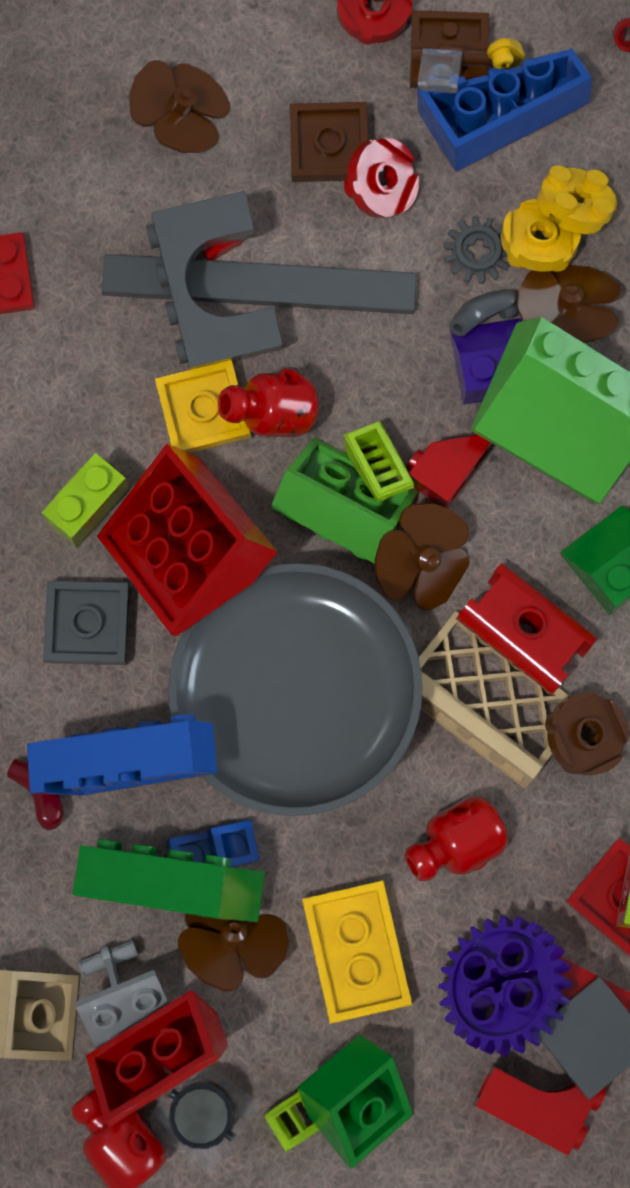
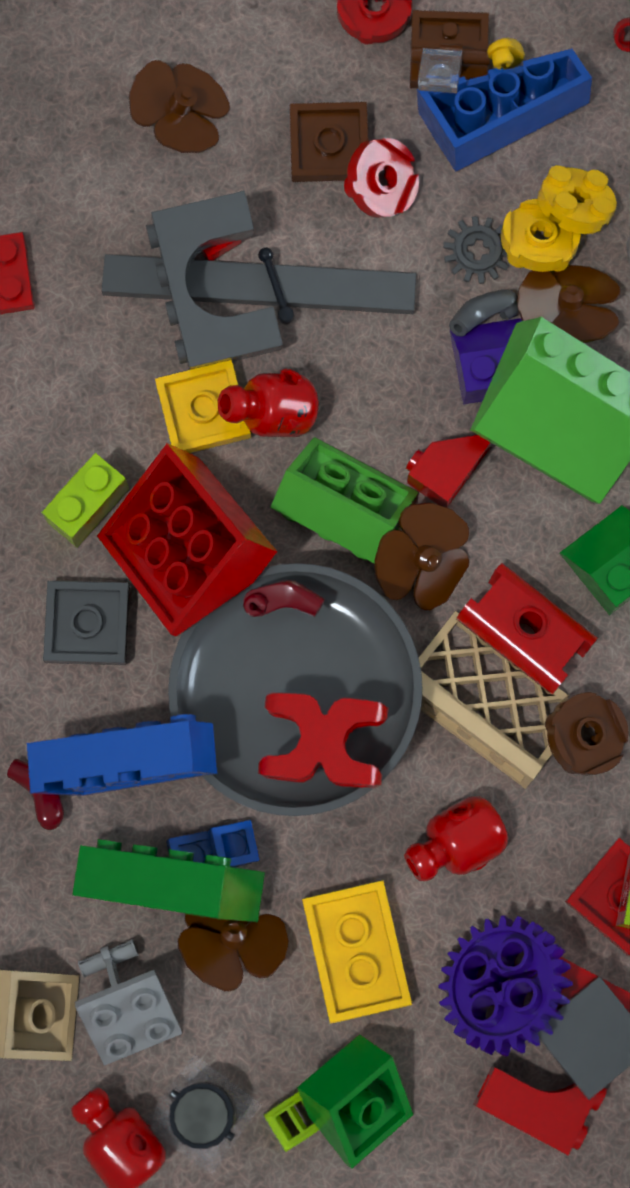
(155, 1055): red slope -> none
(281, 595): none -> dark red arm
(285, 313): none -> black hinge
(323, 740): none -> red piece
(372, 436): lime slope -> none

